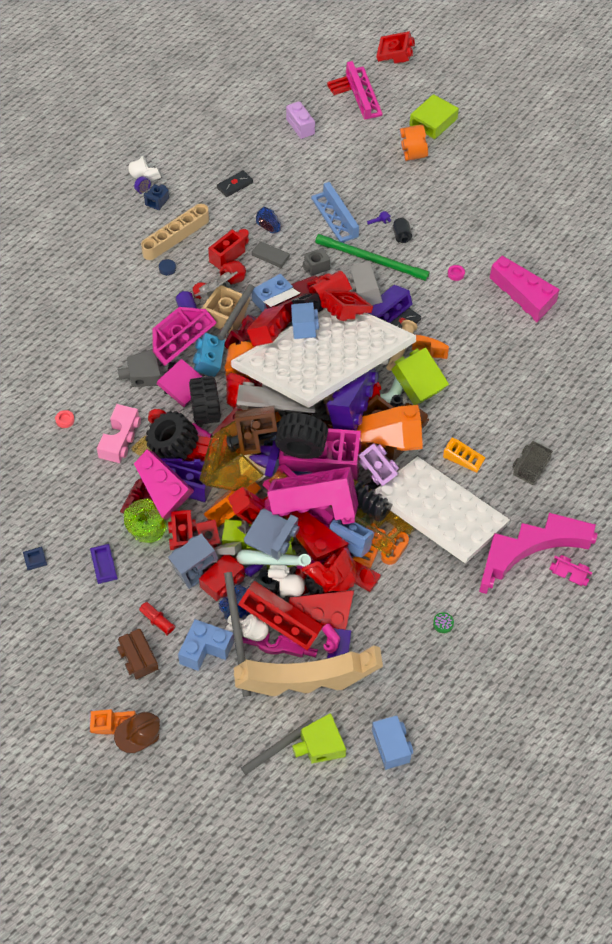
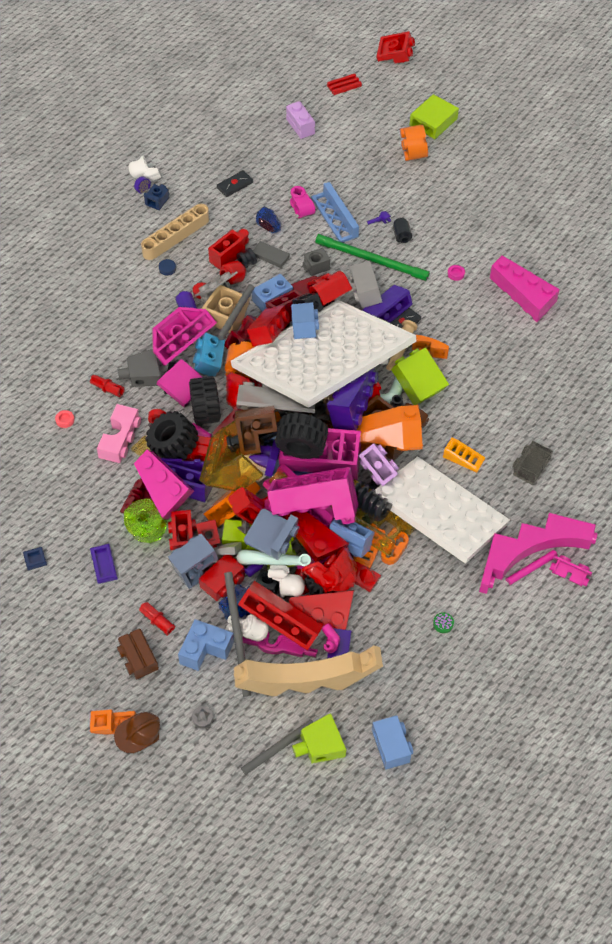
(107, 385): none -> red axle
(202, 717): none -> flat silver tile
(247, 257): none -> black wheel
(281, 297): white sticker -> none
(301, 202): none -> dark pink piece
(345, 304): red plate -> none
(361, 94): dark pink fence -> none
(531, 567): none -> dark pink bar

